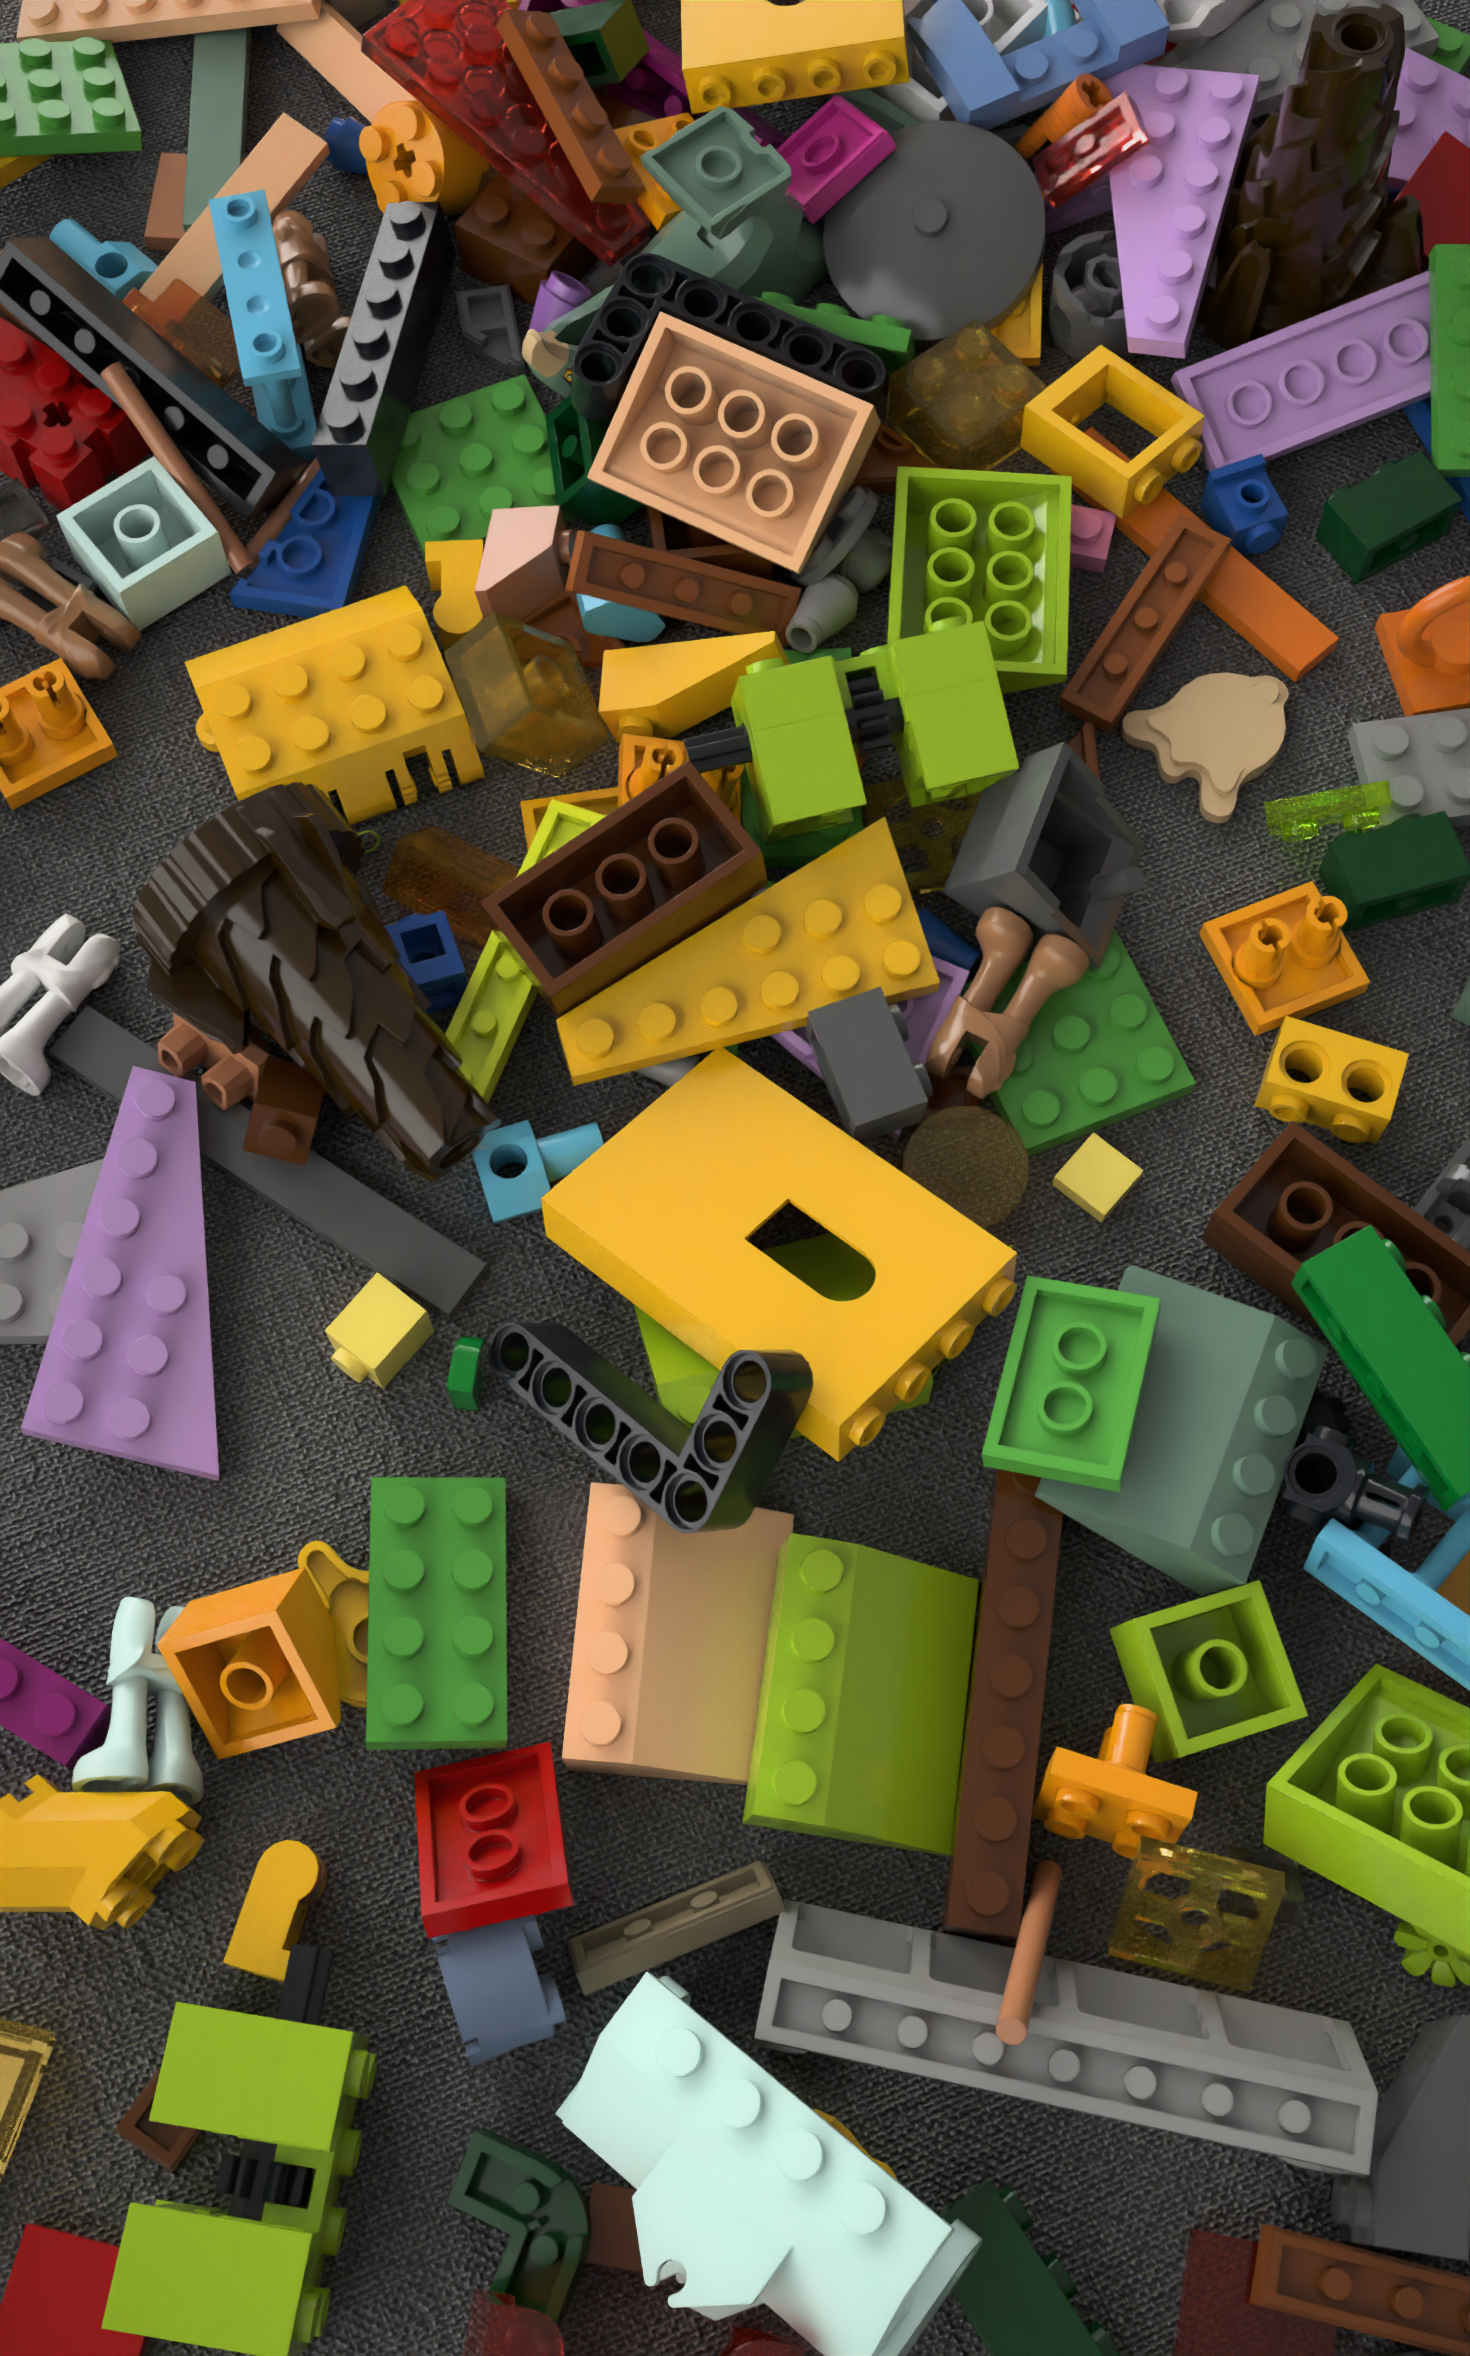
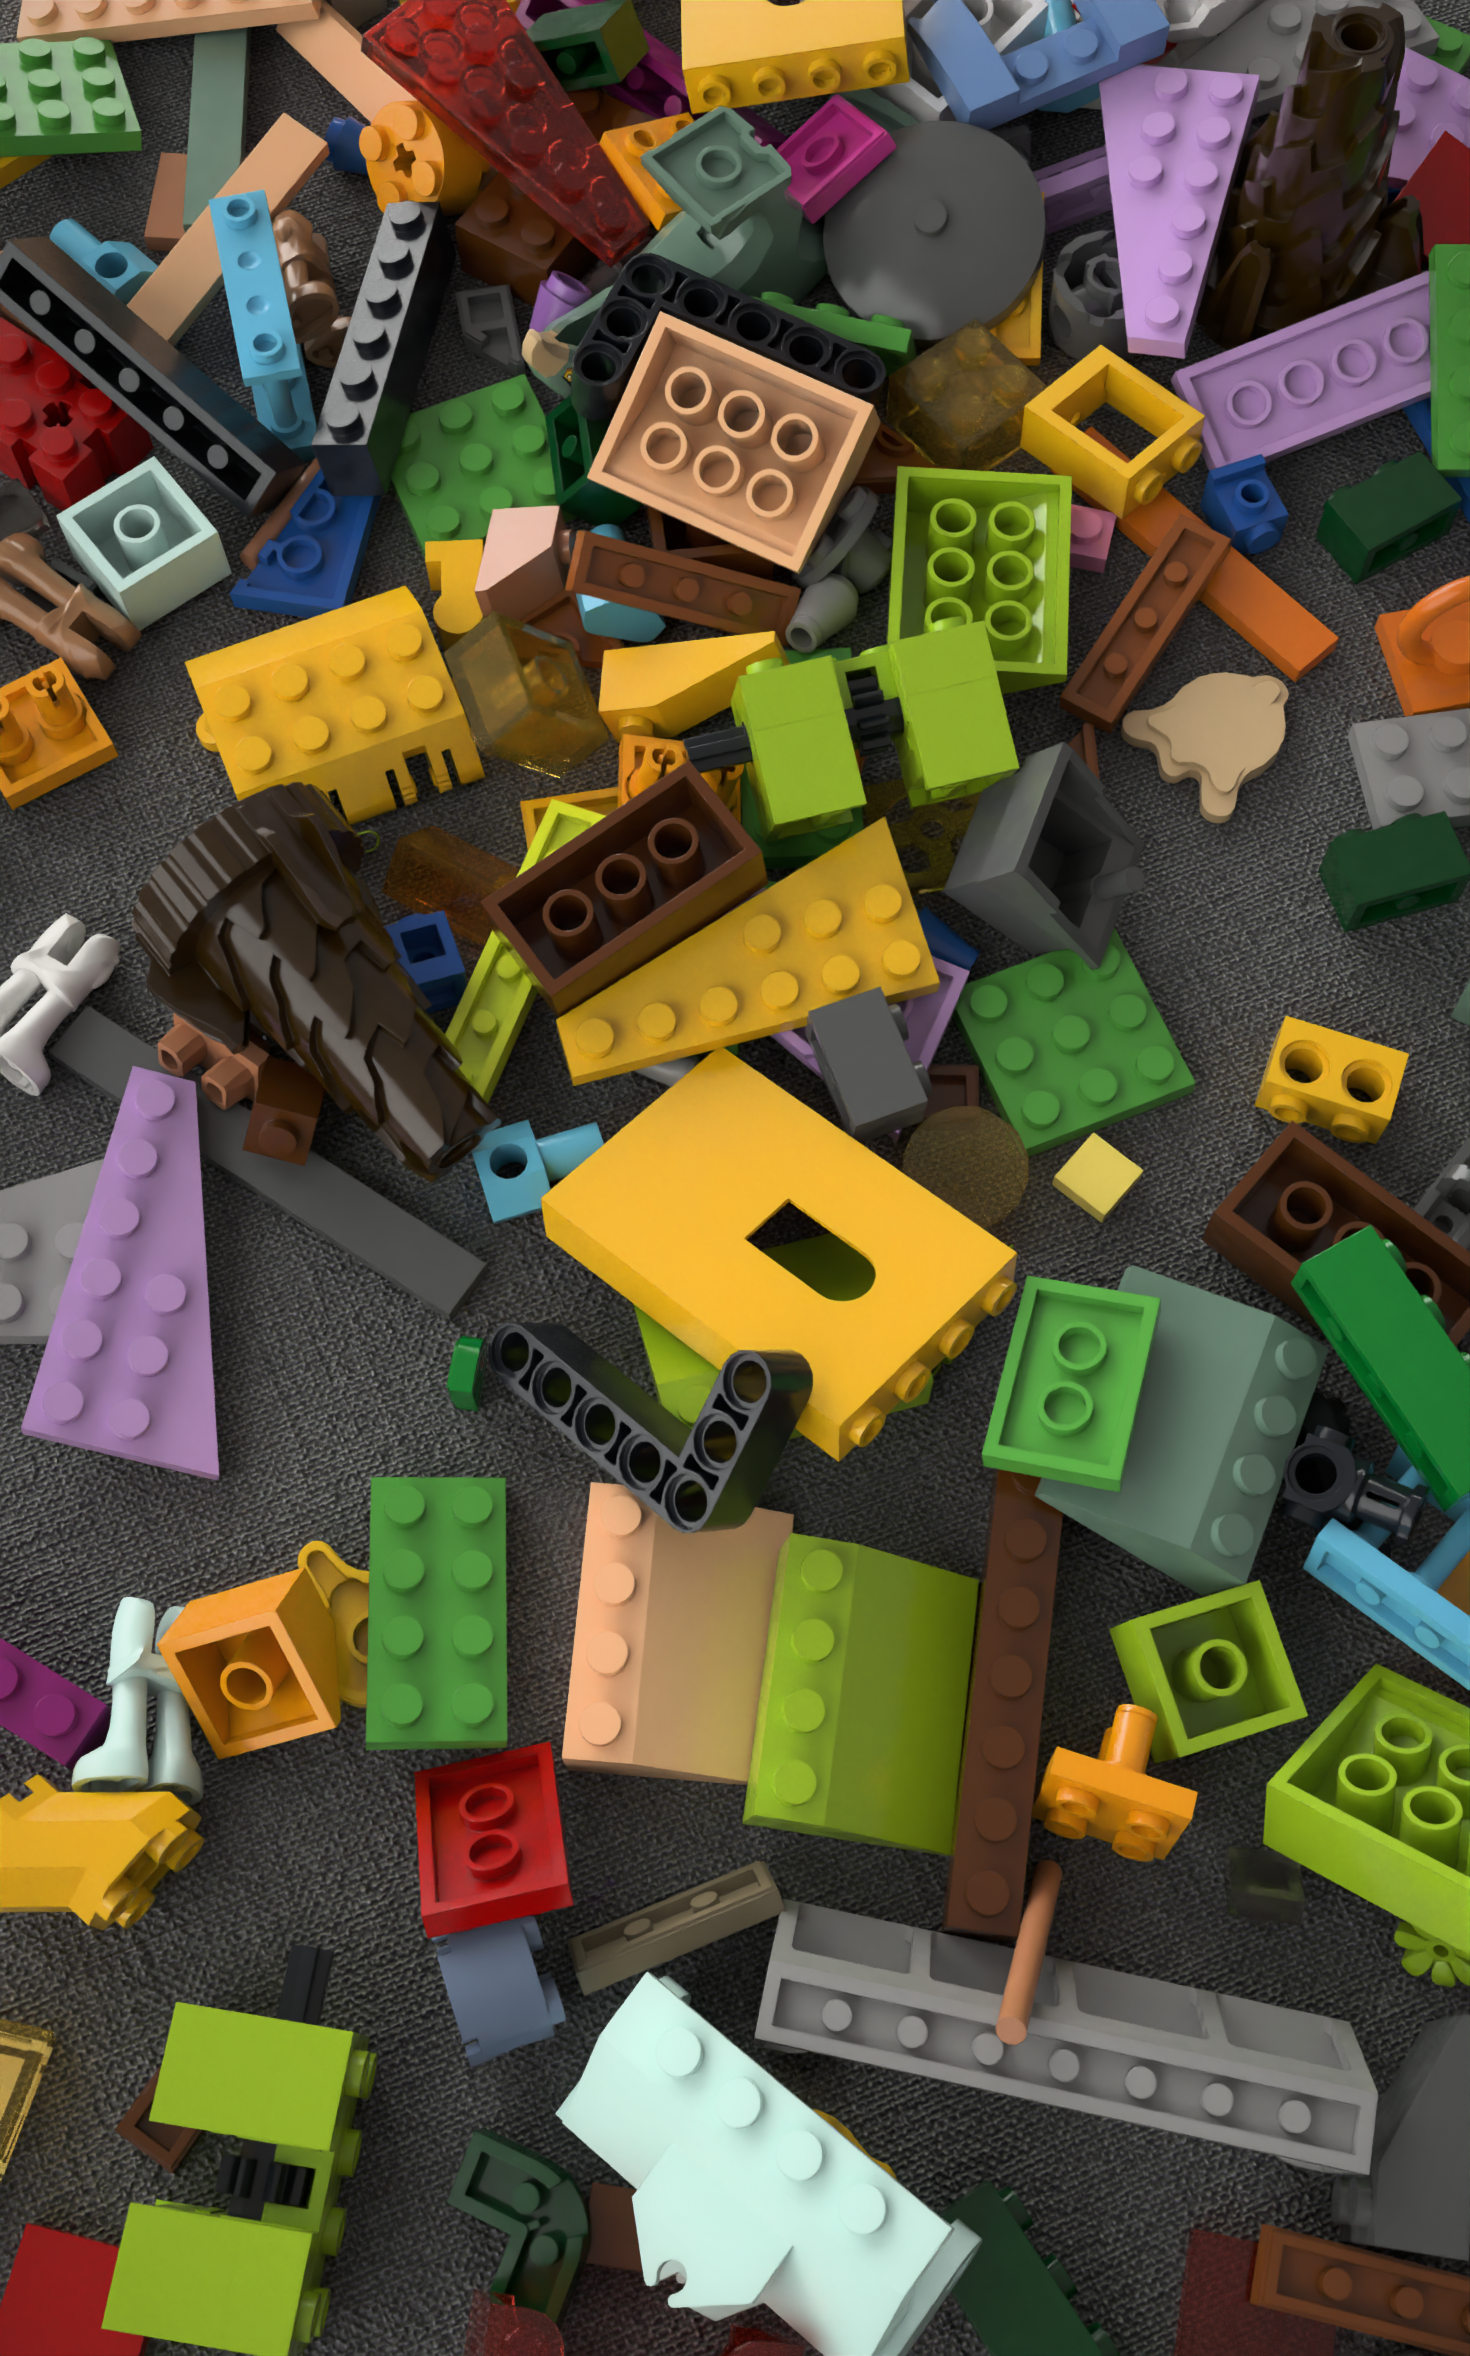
(174, 462): nougat bar -> none
(191, 328): clear orange panel -> none
(275, 1908): yellow leg -> none
(378, 1332): light yellow brick -> none
(570, 106): dark orange plate -> none
(1004, 944): medium nougat piece -> none
(1071, 108): orange hinge -> none
(1091, 150): clear red plate -> none
(1208, 1876): clear yellow piece -> none
(1285, 956): light orange plate -> none
(1353, 806): clear neon green plate -> none

